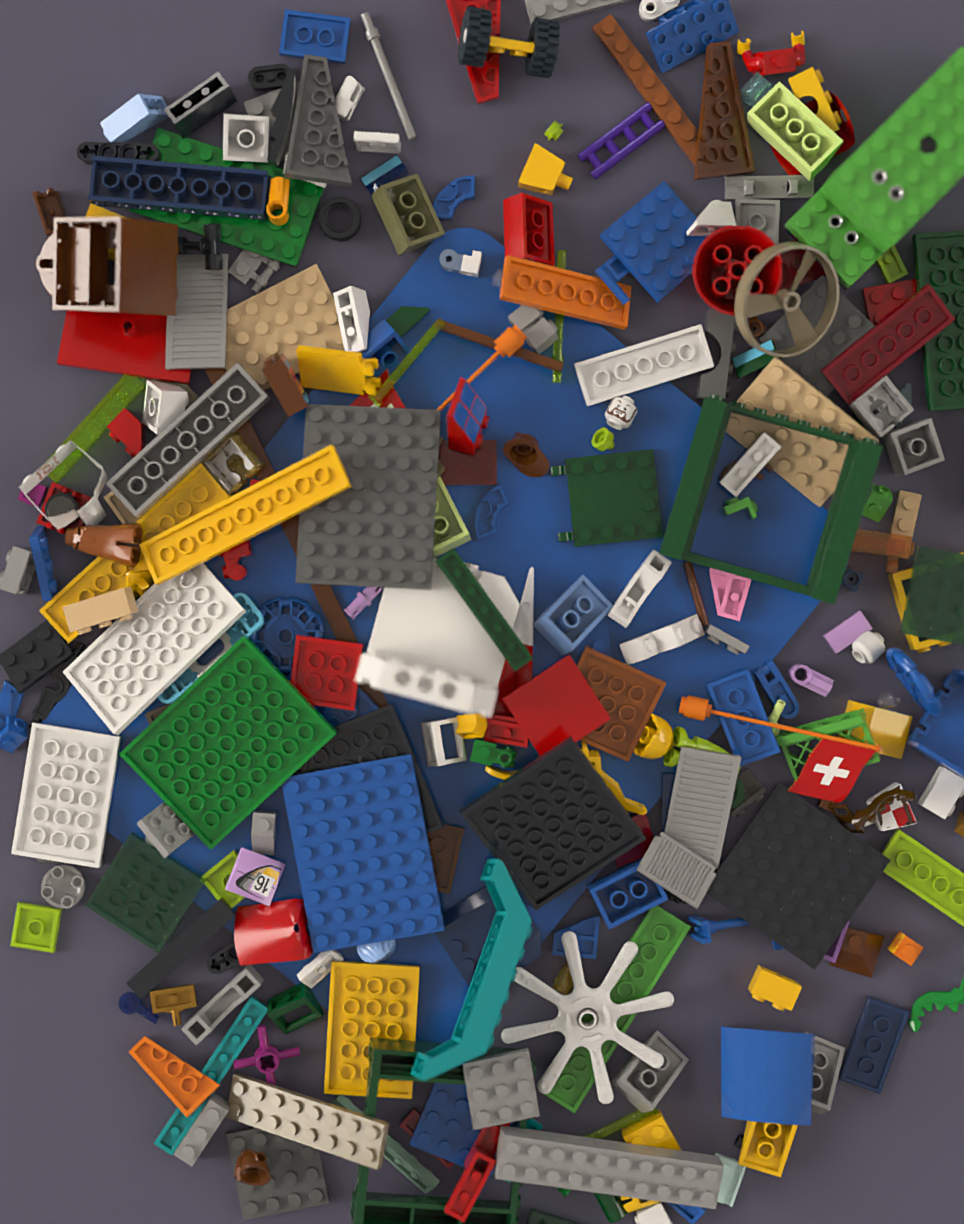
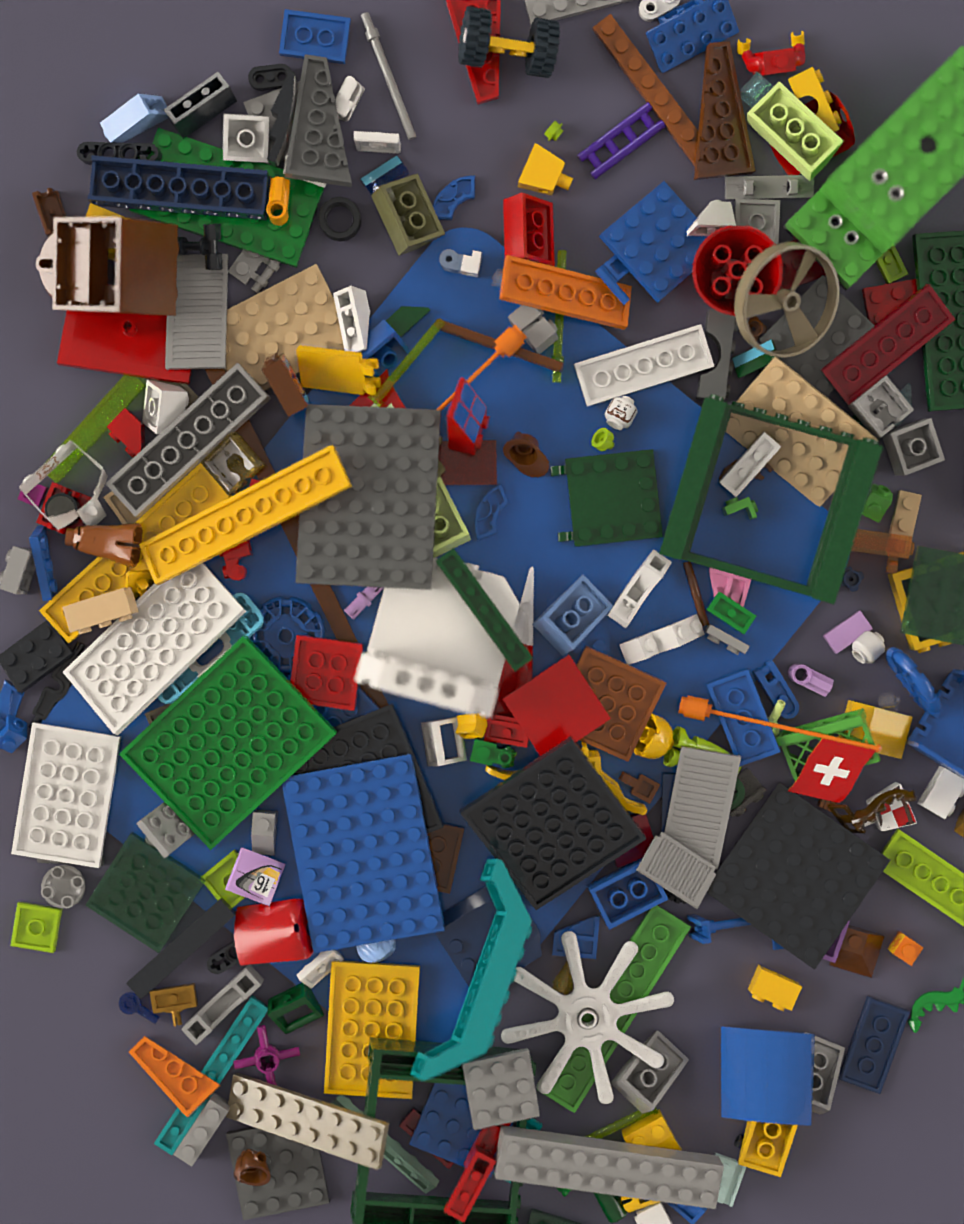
(641, 787): none -> reddish brown plate
(731, 612): none -> green plate

